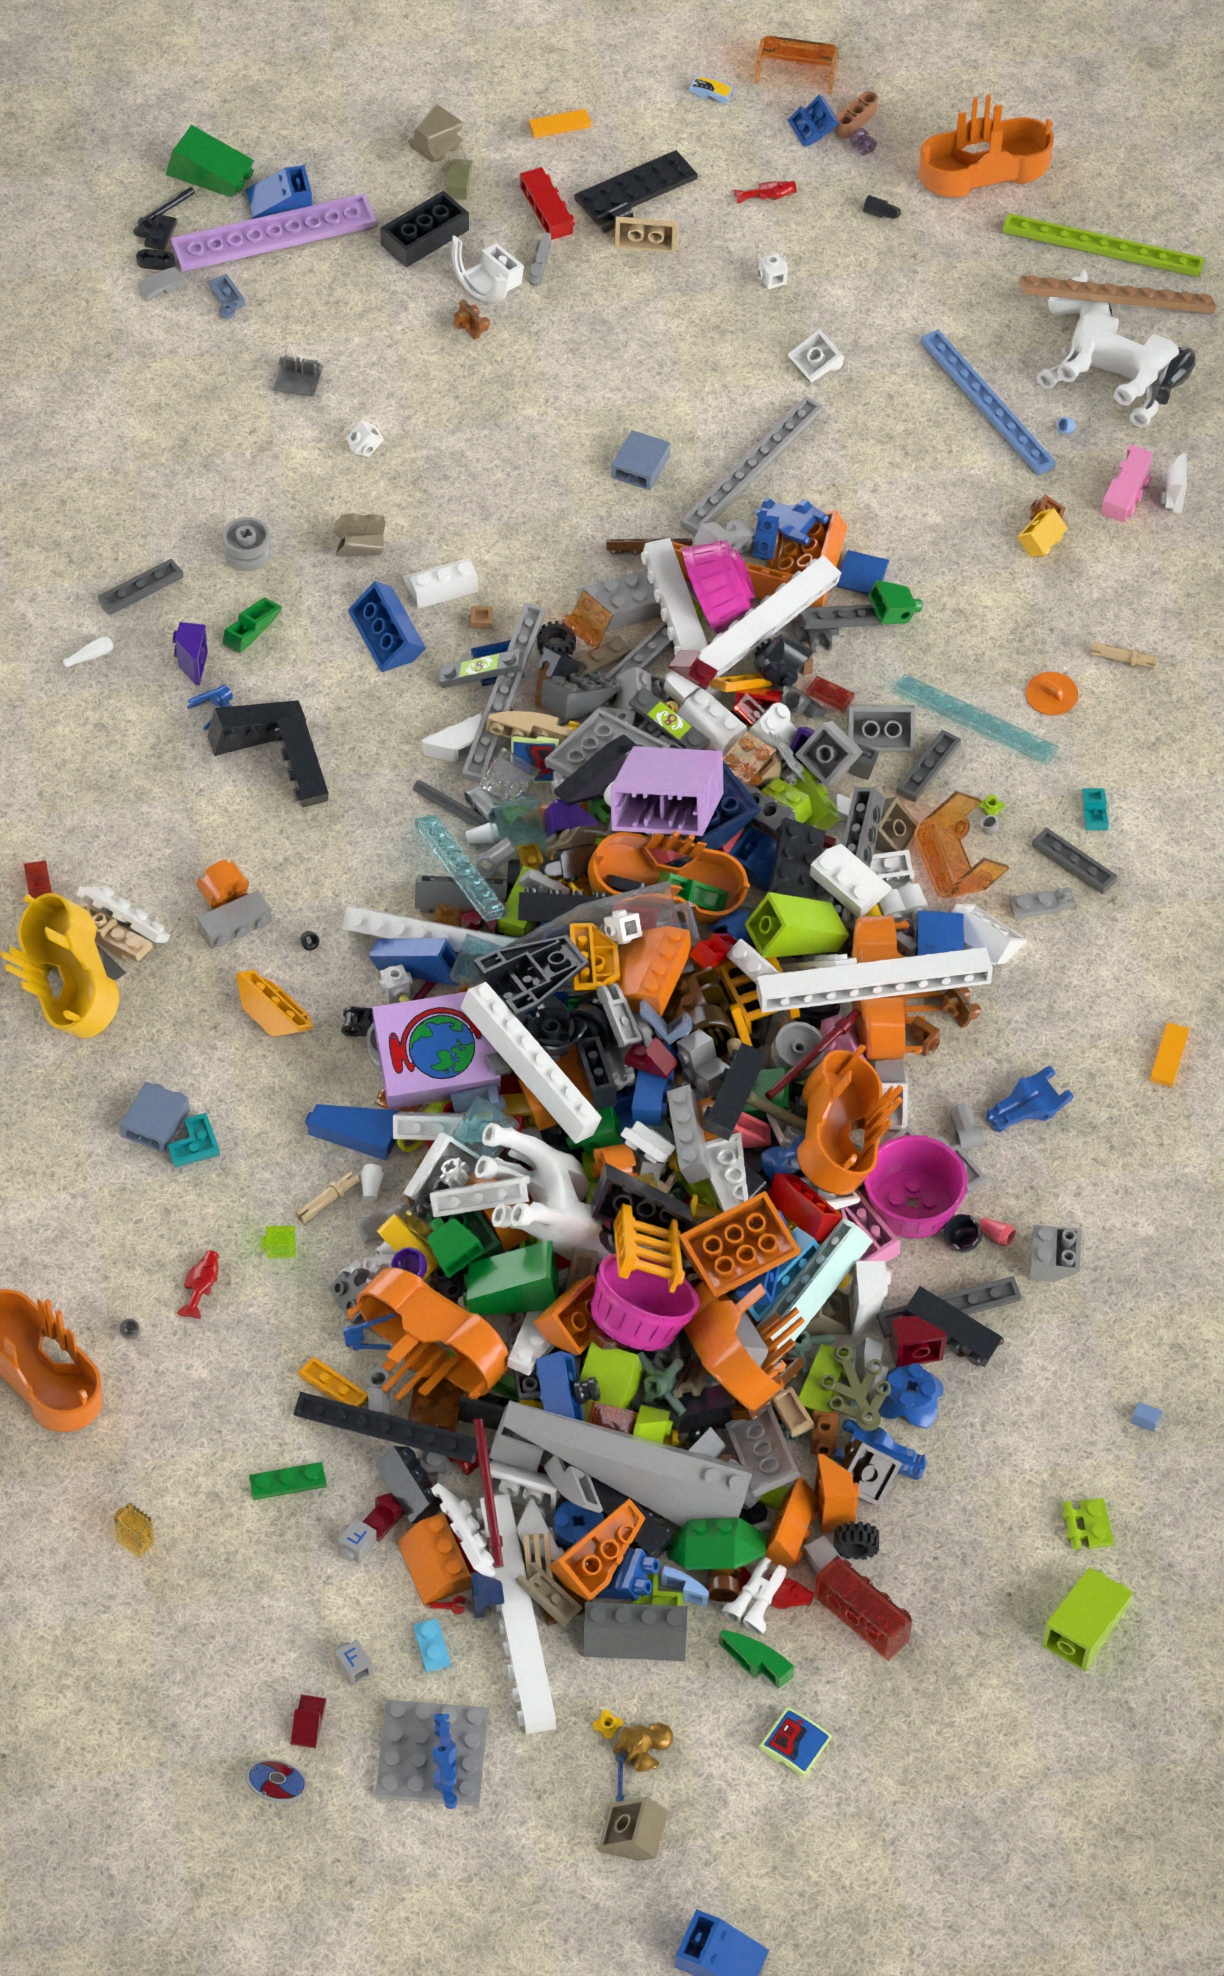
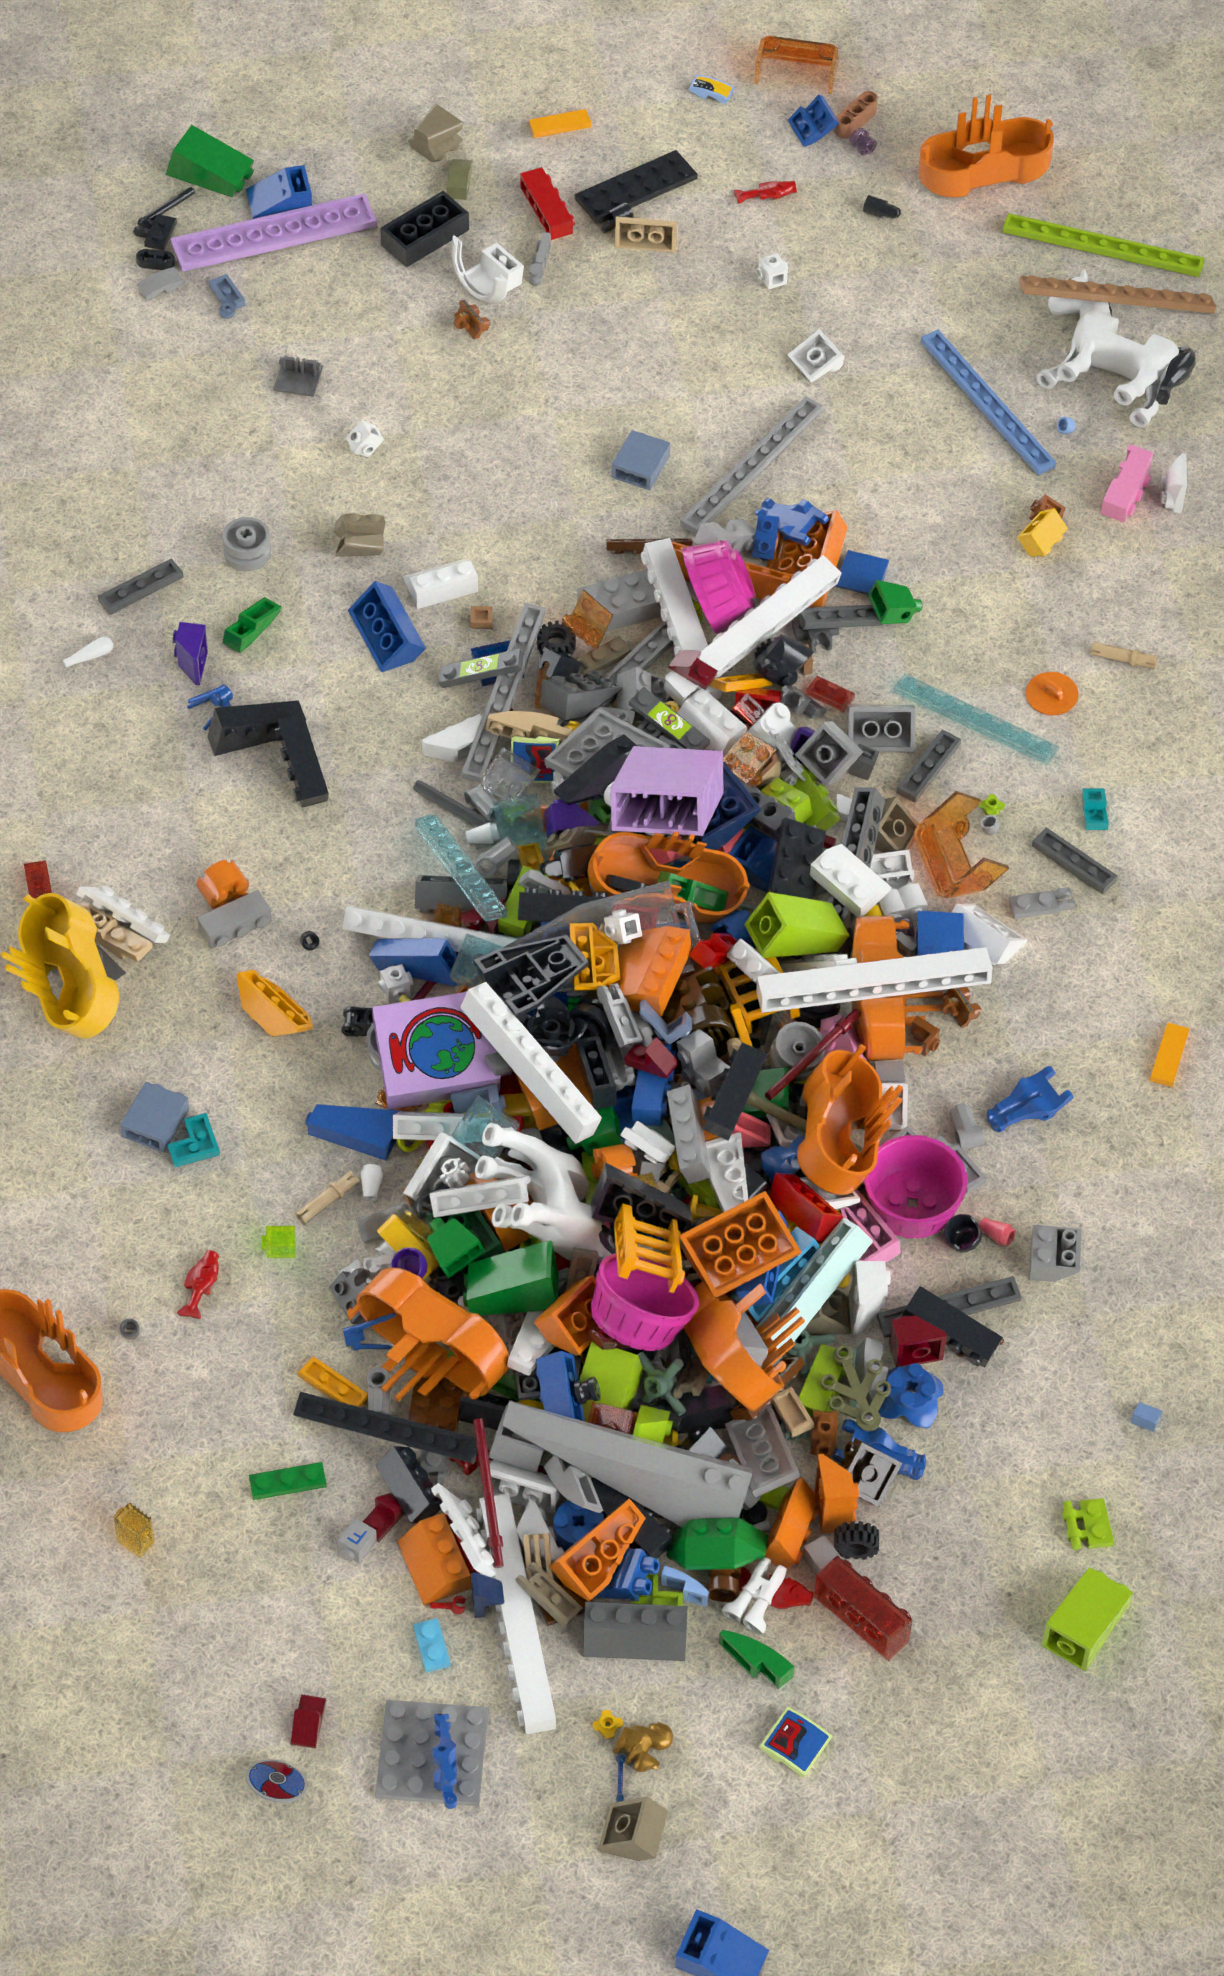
(353, 1661): light grey brick -> none

